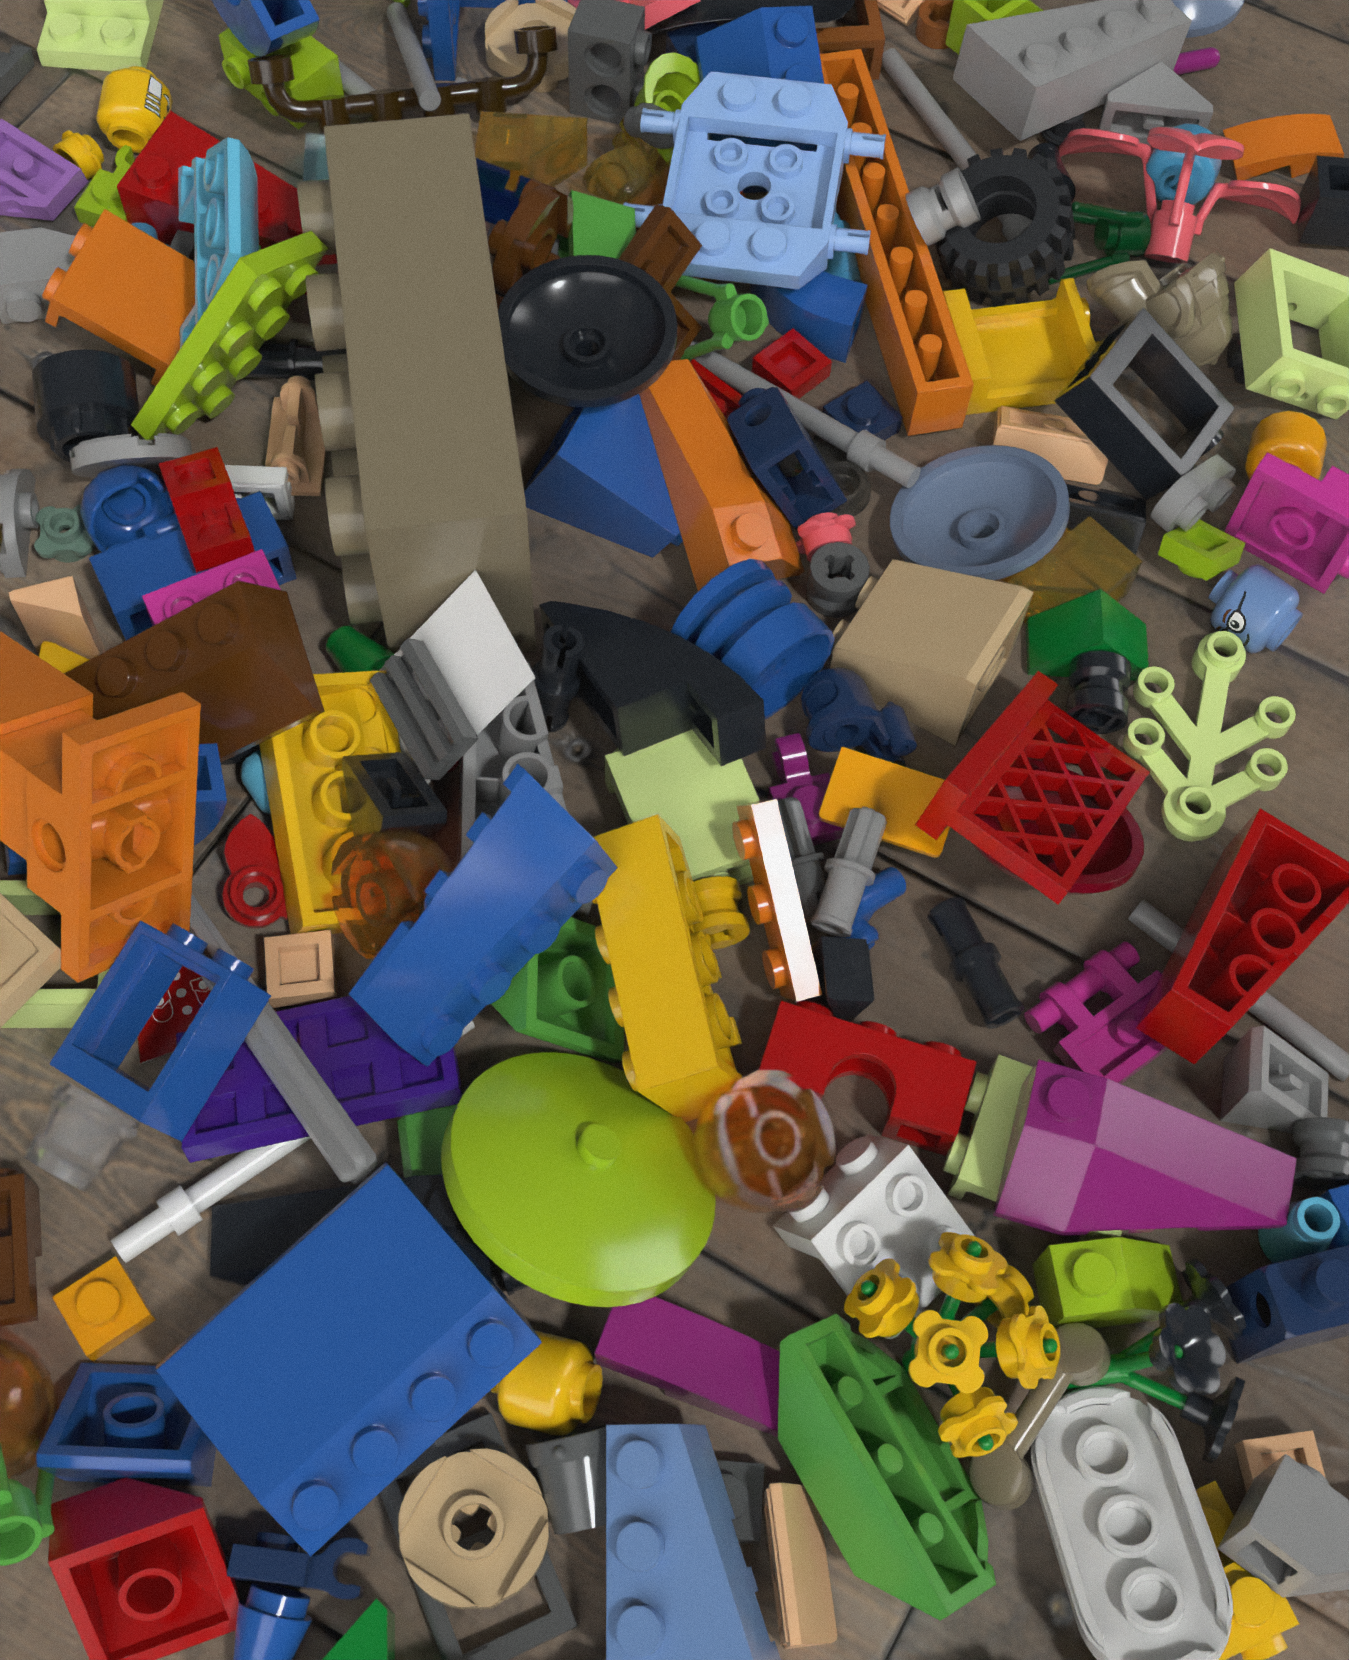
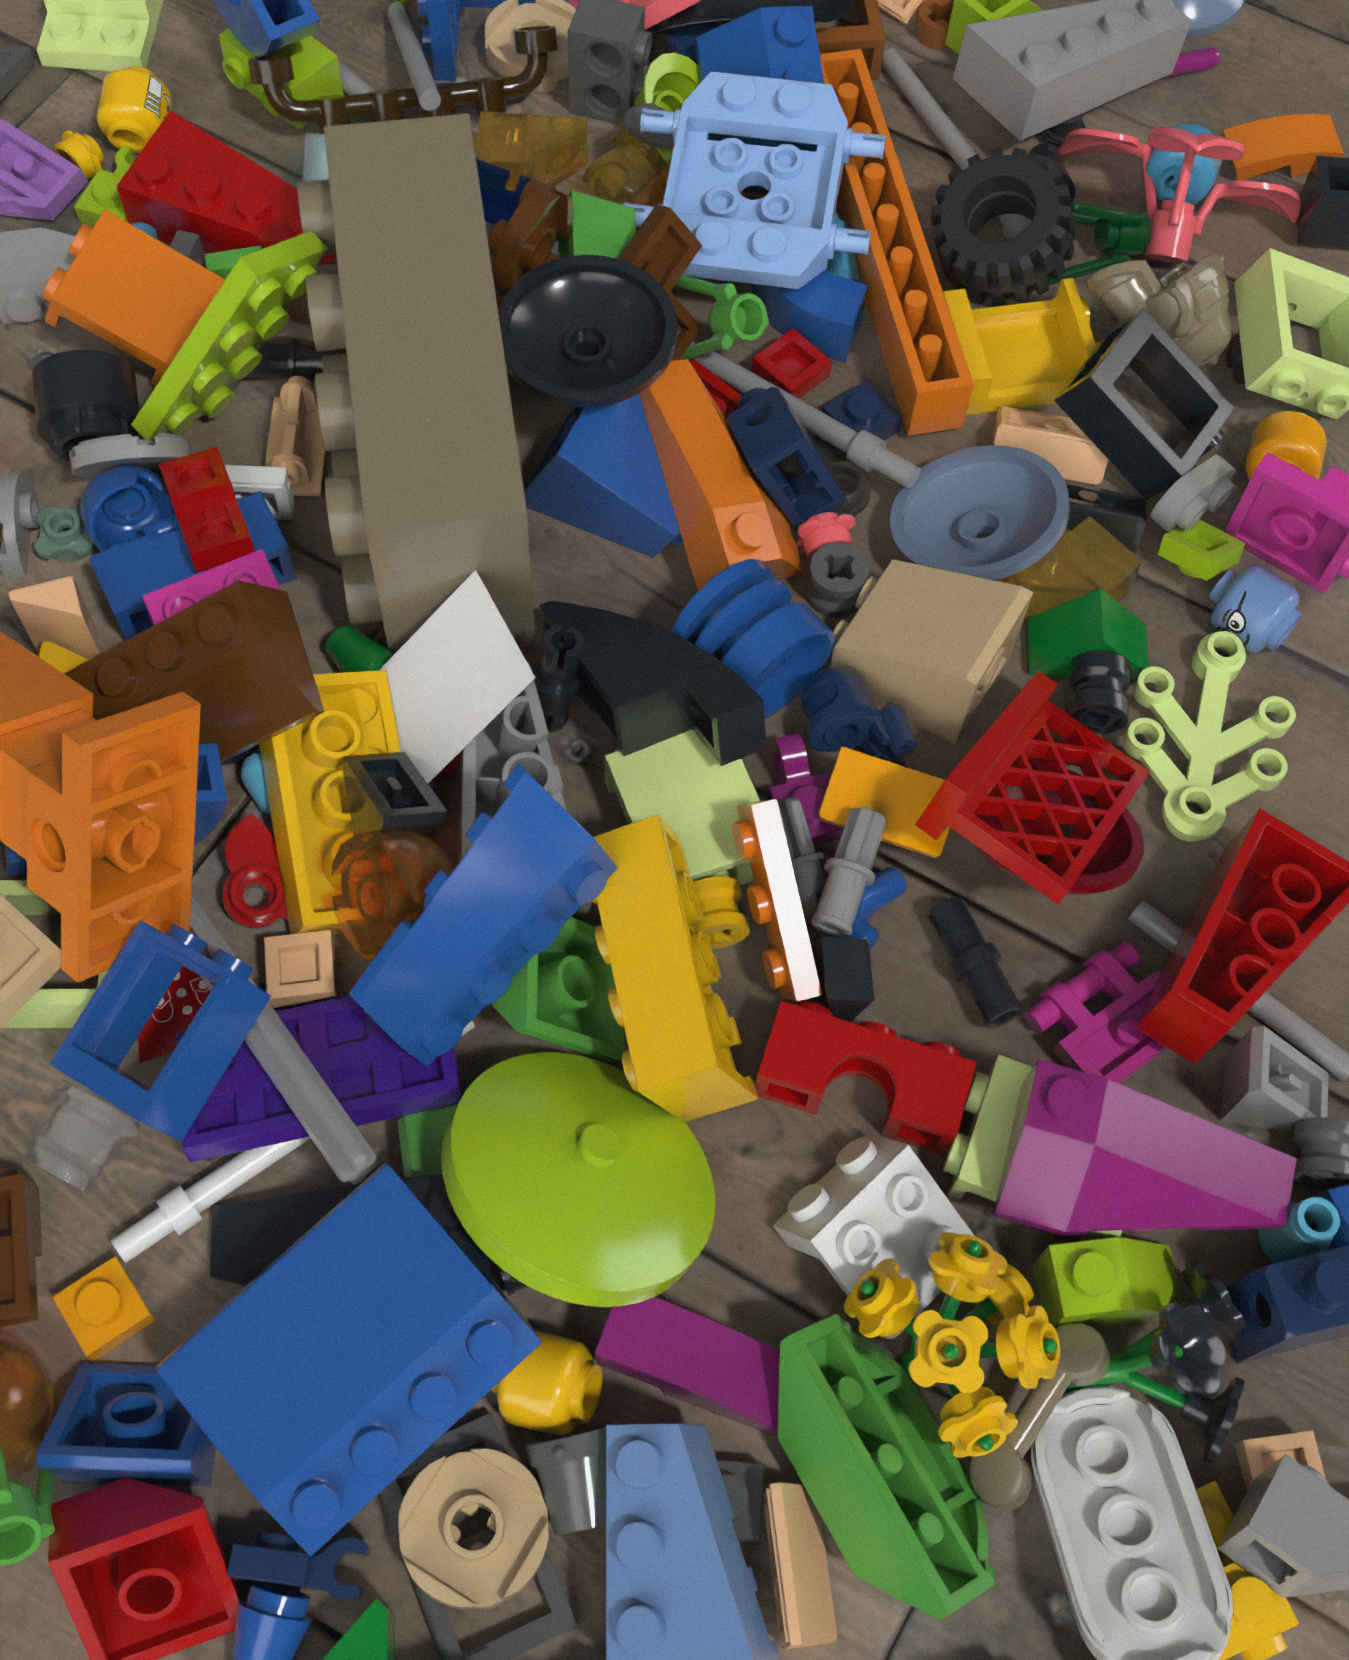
(222, 204): medium azure wedge -> none
(418, 717): dark grey tile -> none
(764, 1143): clear orange cylinder -> none
(930, 212): light grey wheel -> none
(1152, 101): light grey slope -> none

